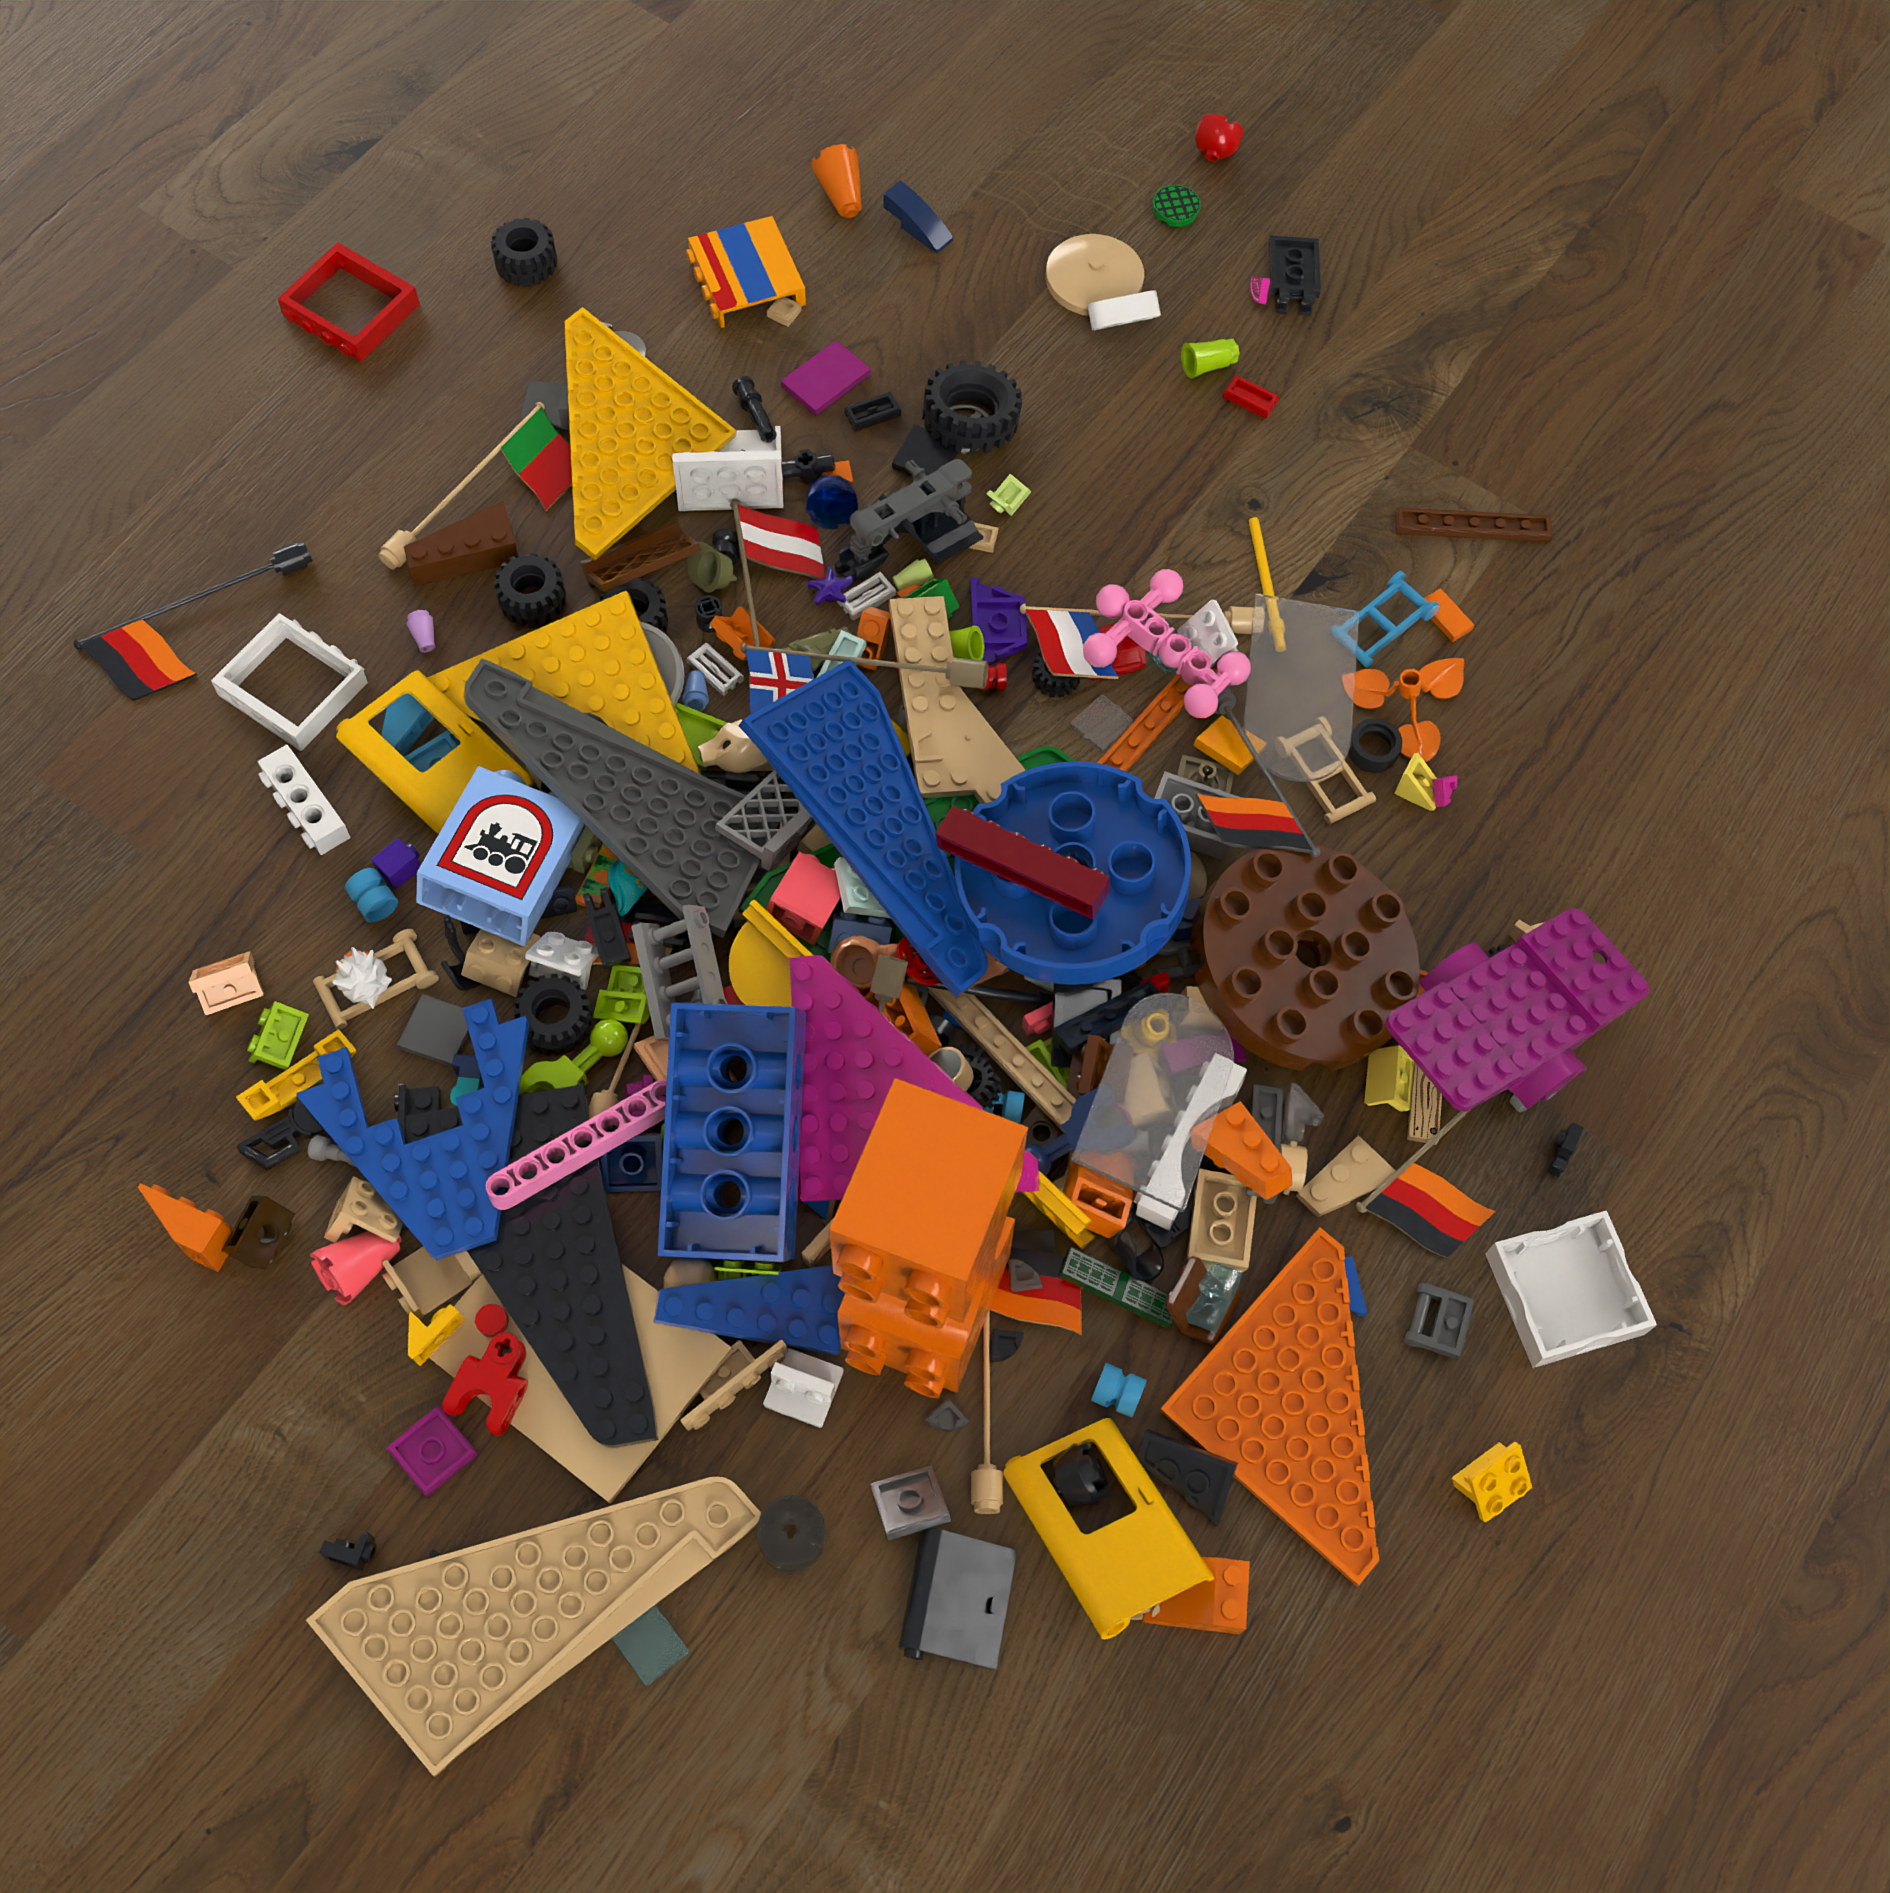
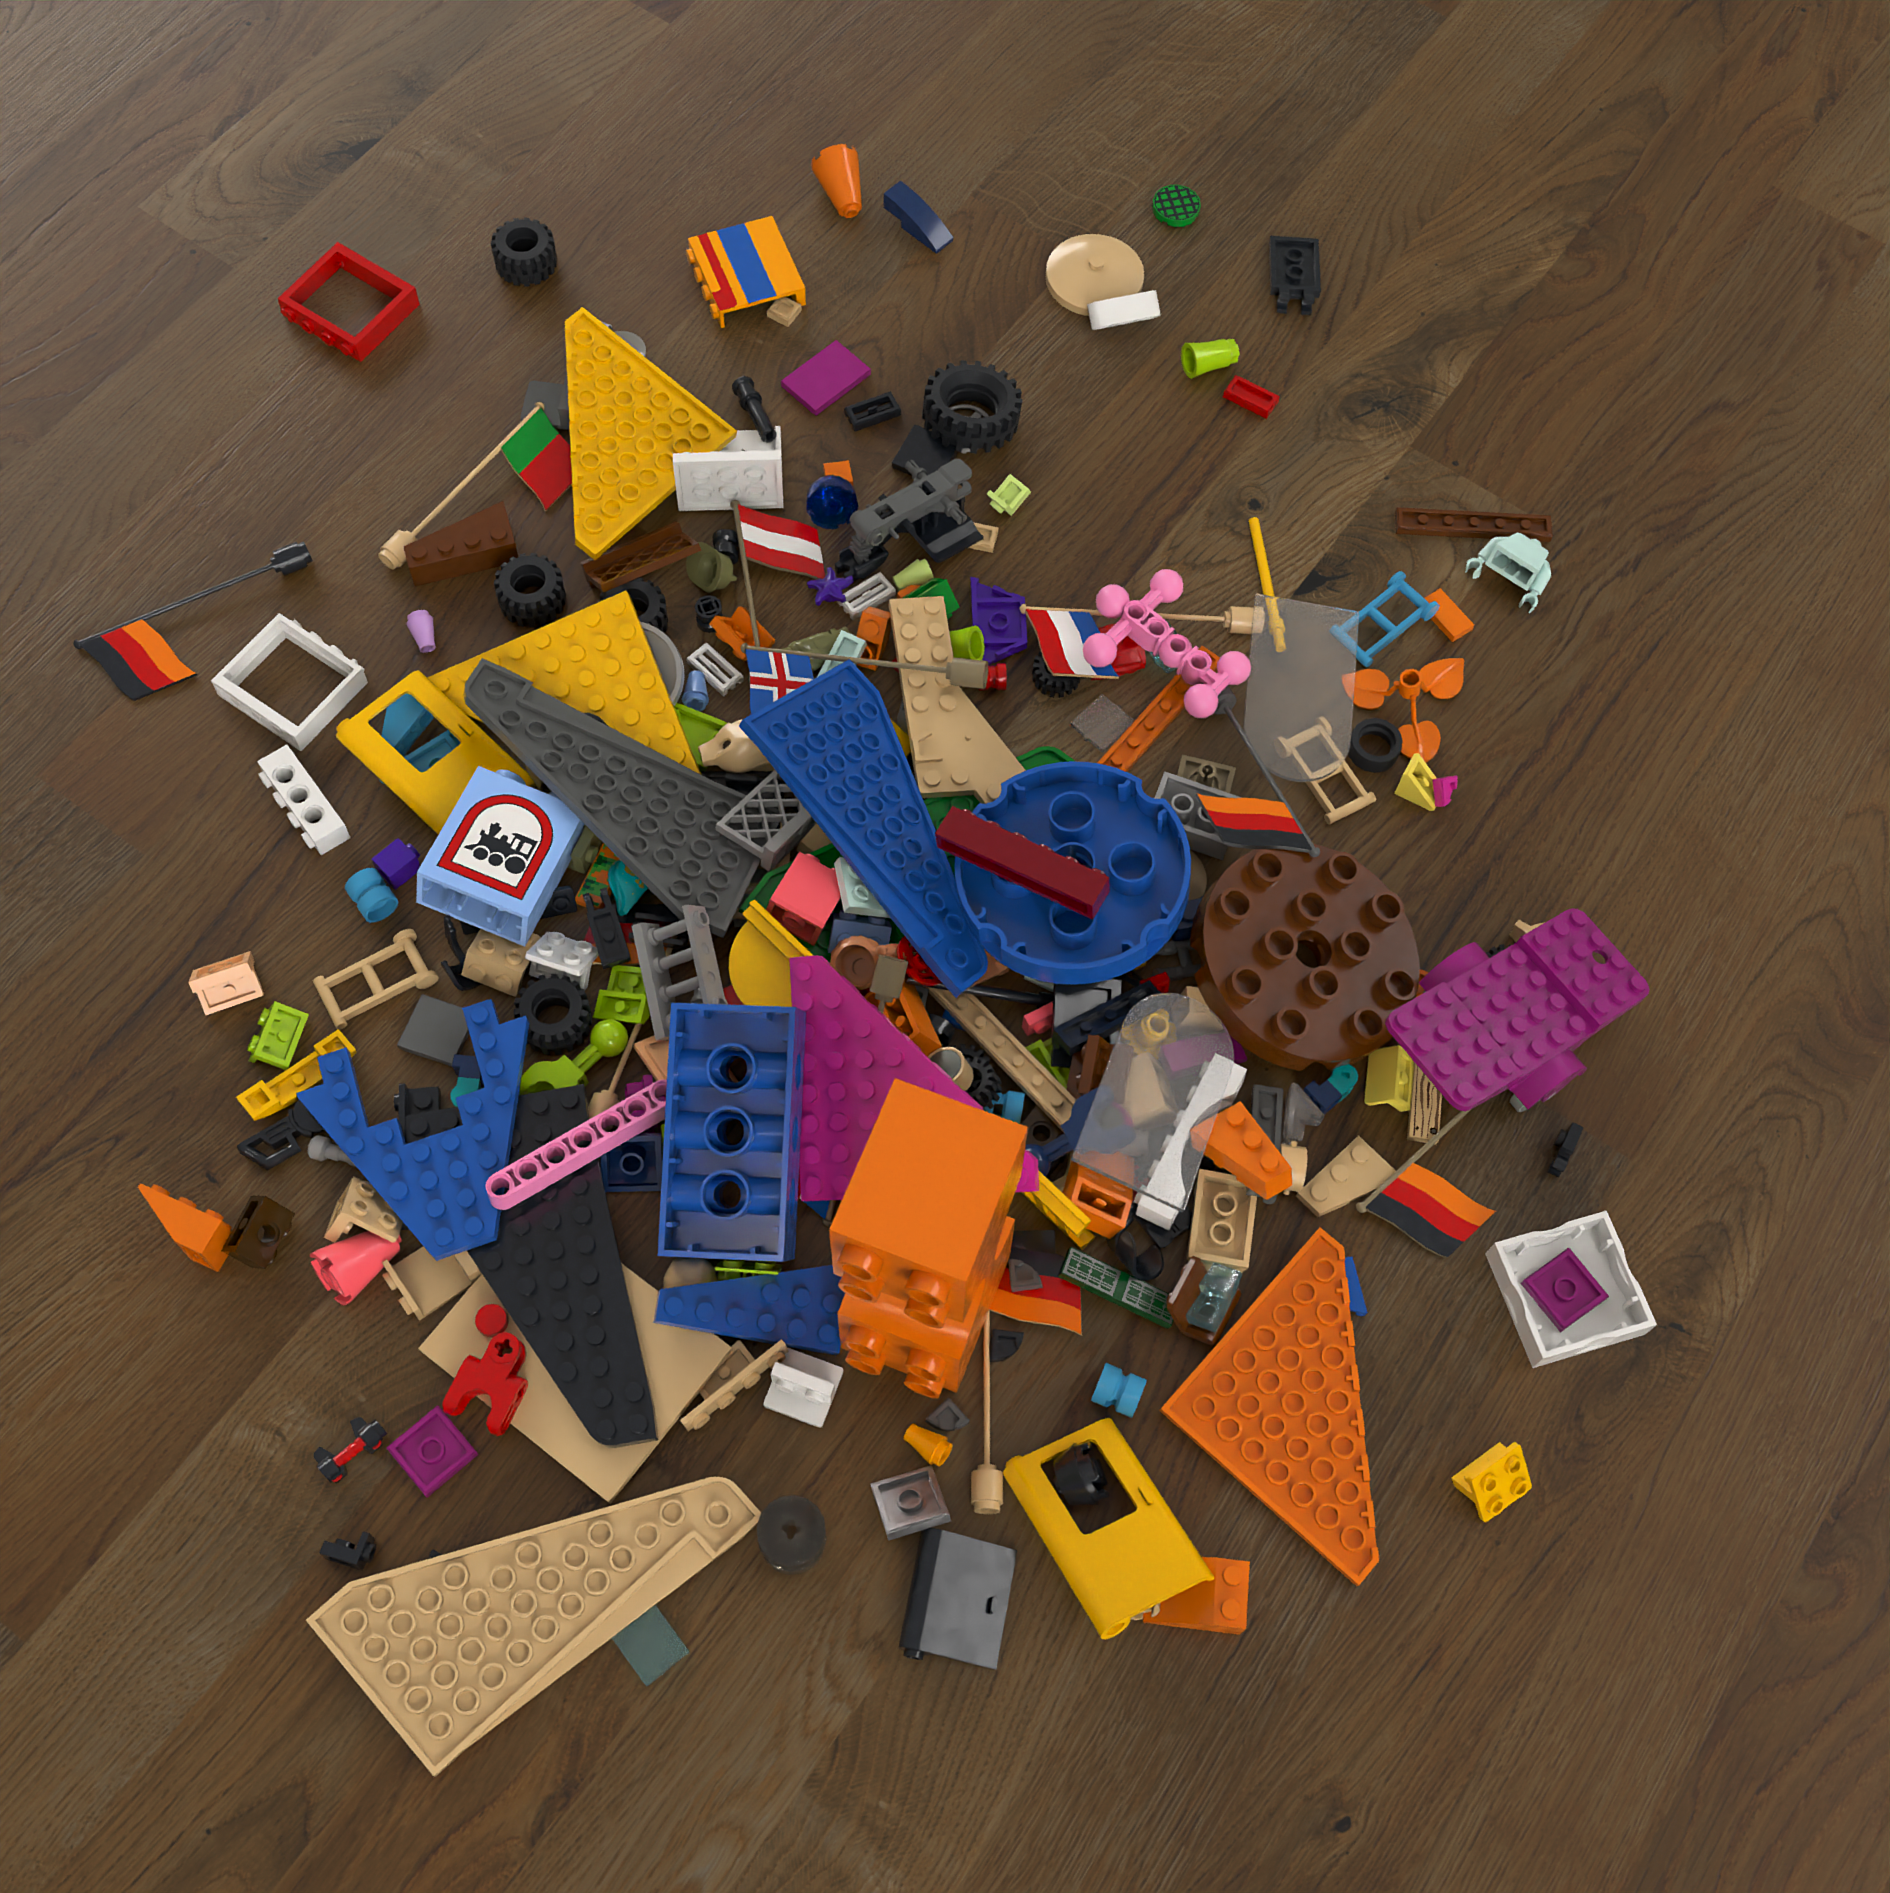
(361, 977): white hair -> none
(367, 1438): none -> black piece
(426, 1340): yellow slope -> none
(808, 466): black axle -> none
(817, 1247): tan tile -> none
(928, 1444): none -> light orange cone
(1189, 1470): black wing -> none
(1210, 632): white bracket -> none
(1217, 137): red cylinder -> none
(1225, 745): light orange tile -> none
(1259, 289): dark pink tile -> none
(1333, 1089): none -> leg
(1449, 1323): dark grey plate -> none
(1518, 560): none -> light aqua torso
(1564, 1289): none -> magenta tile

